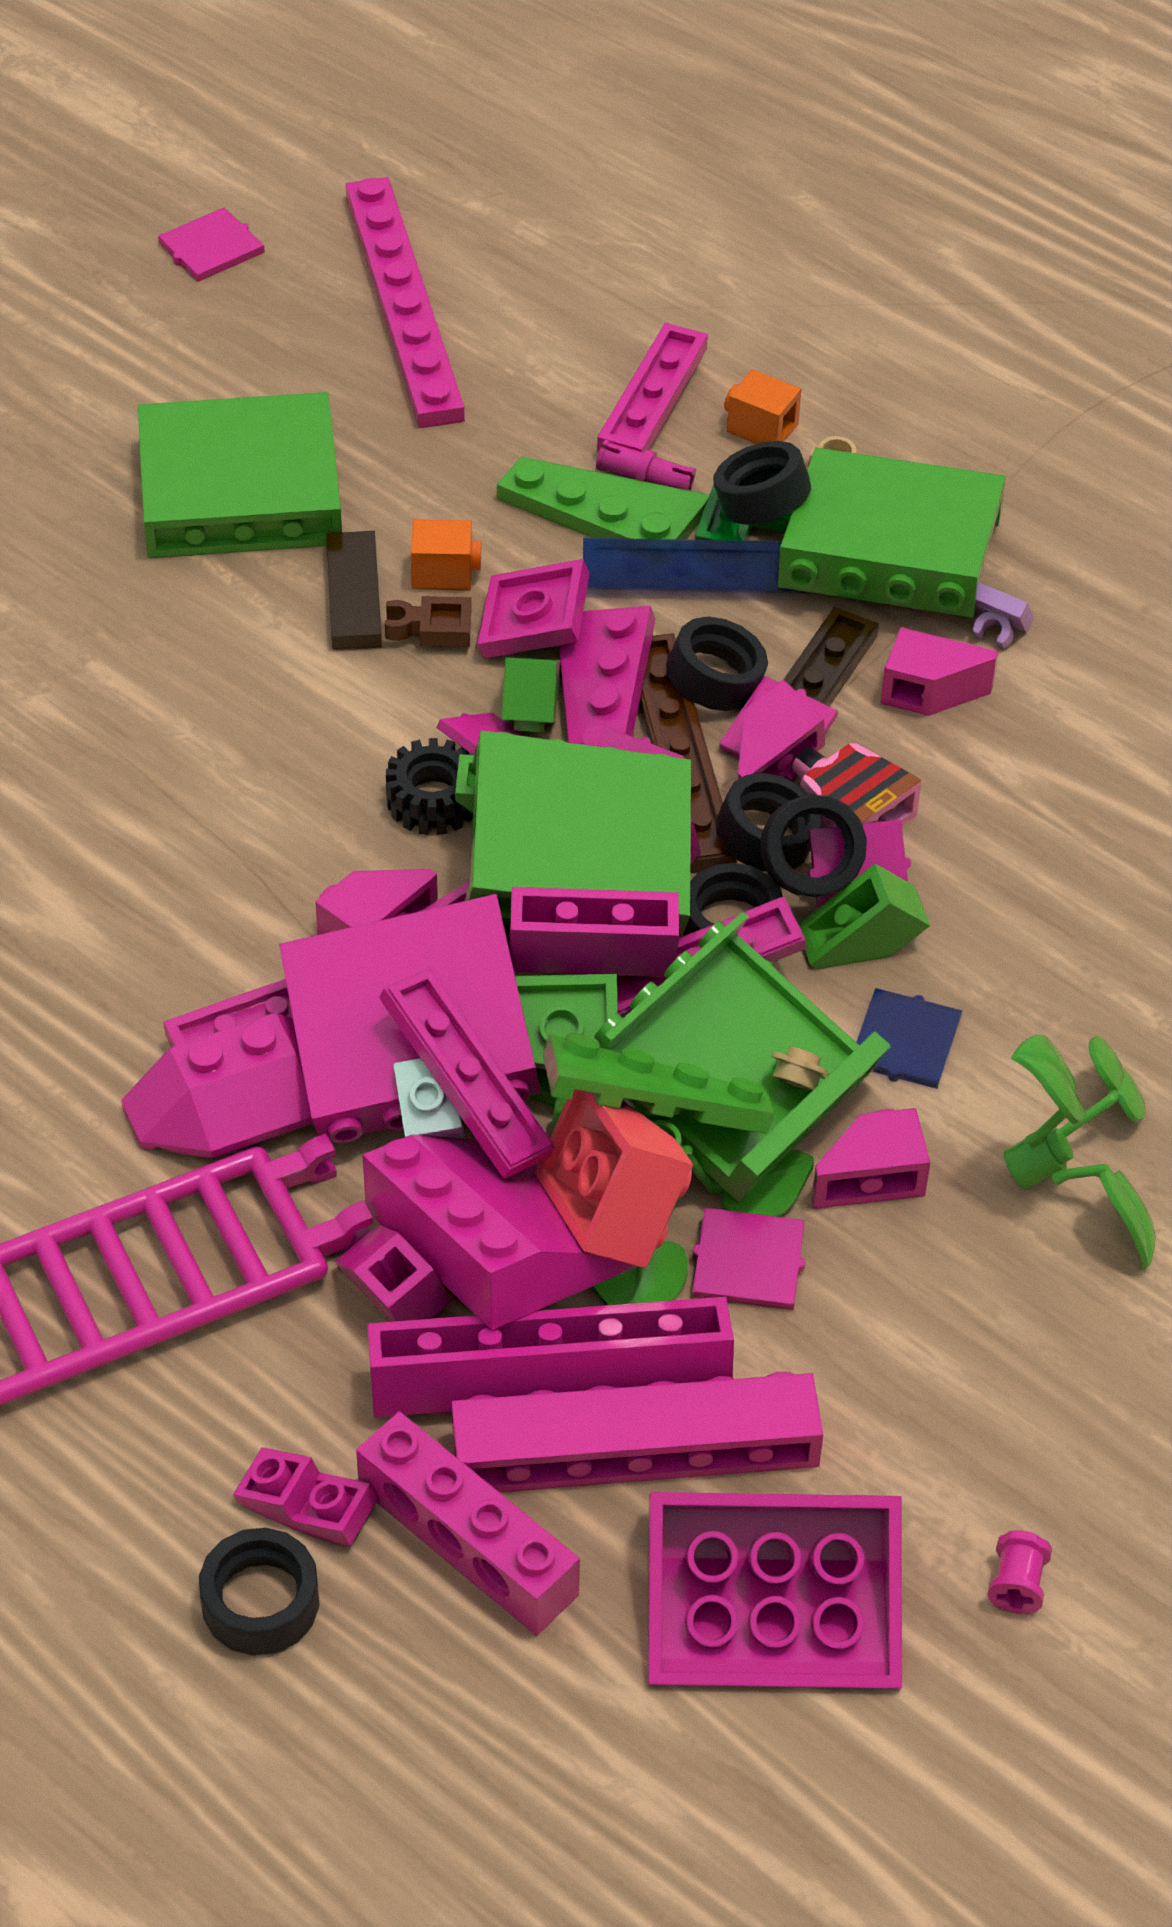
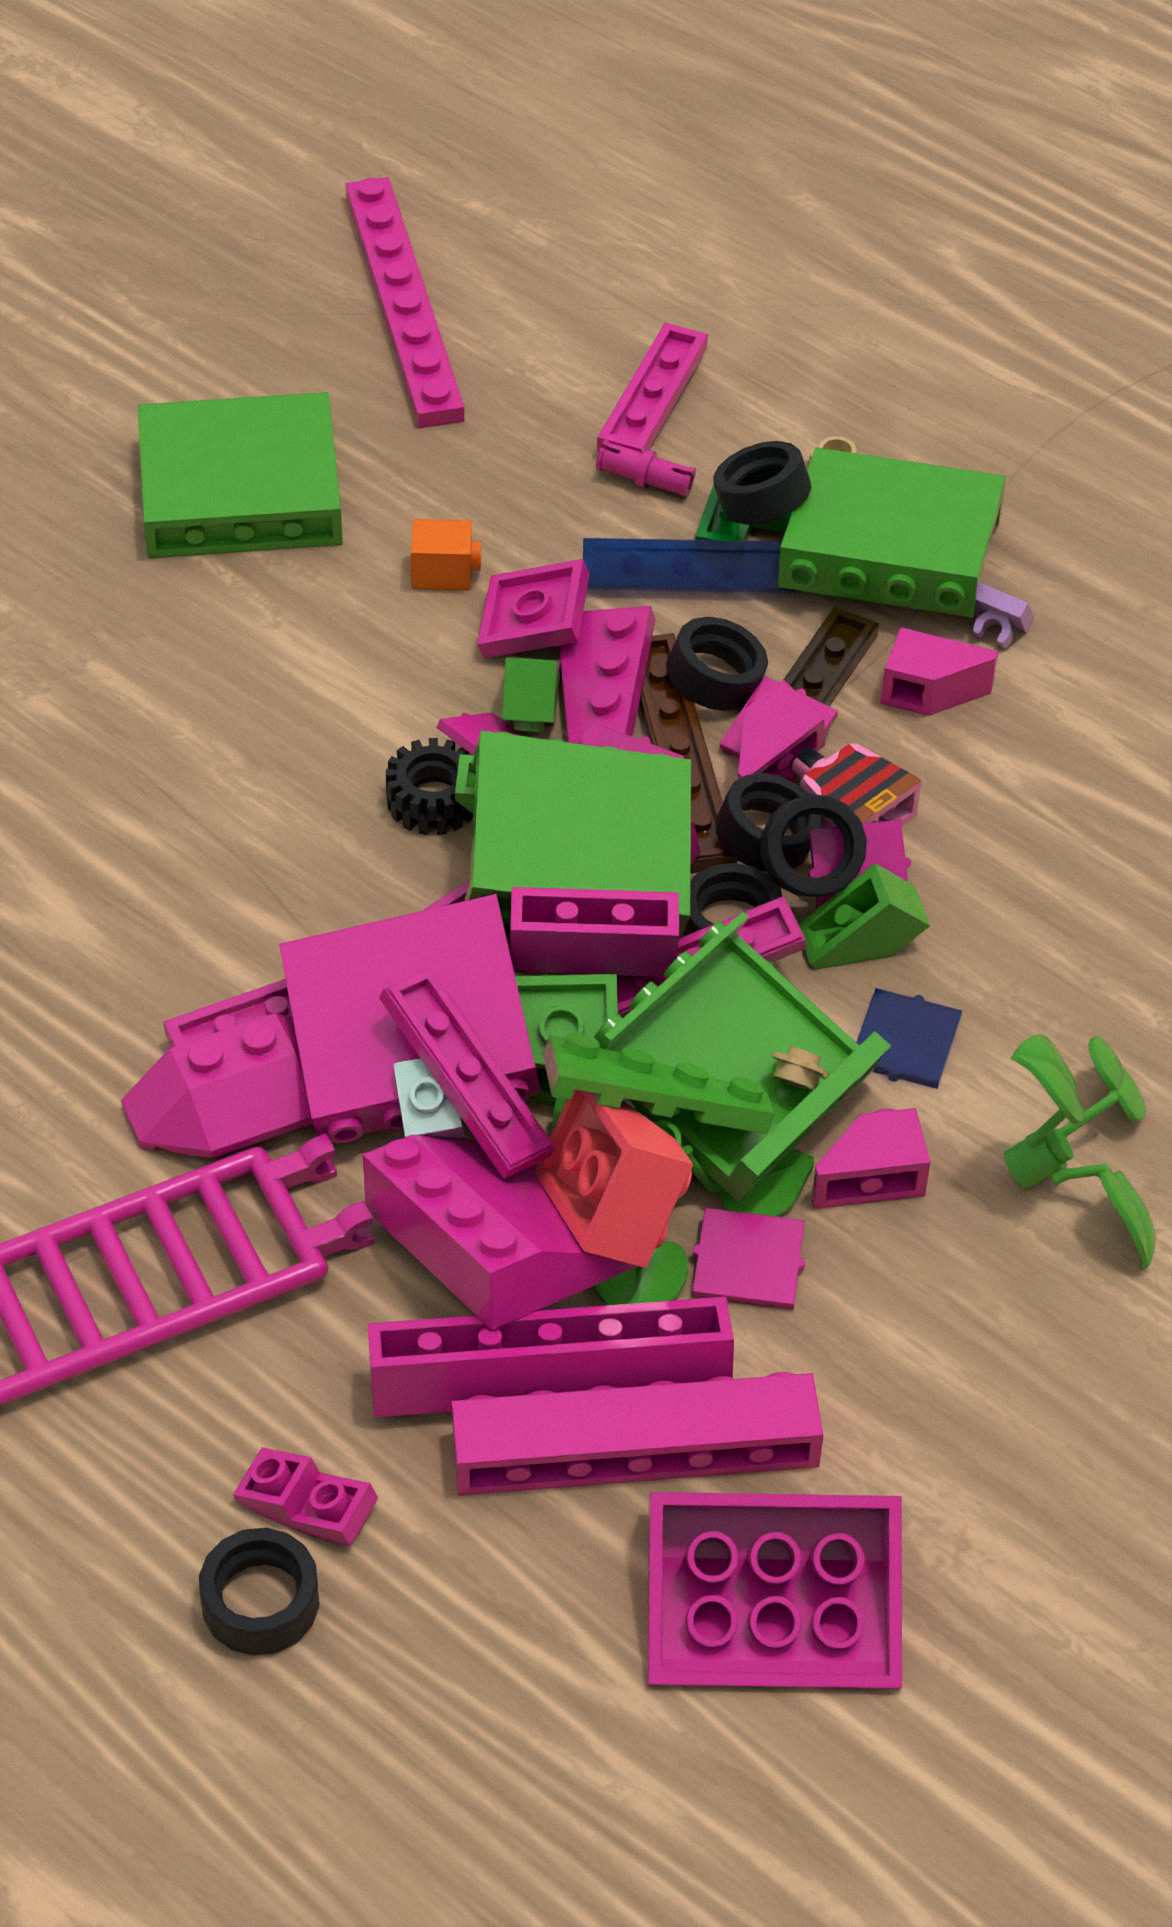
(211, 244): dark pink piece -> none
(353, 590): dark brown tile -> none
(374, 897): dark pink slope -> none
(394, 1276): dark pink slope -> none
(437, 621): reddish brown plate -> none
(469, 1523): dark pink brick -> none
(601, 502): bright green wing -> none
(762, 408): orange brick -> none
(1019, 1572): dark pink bush -> none

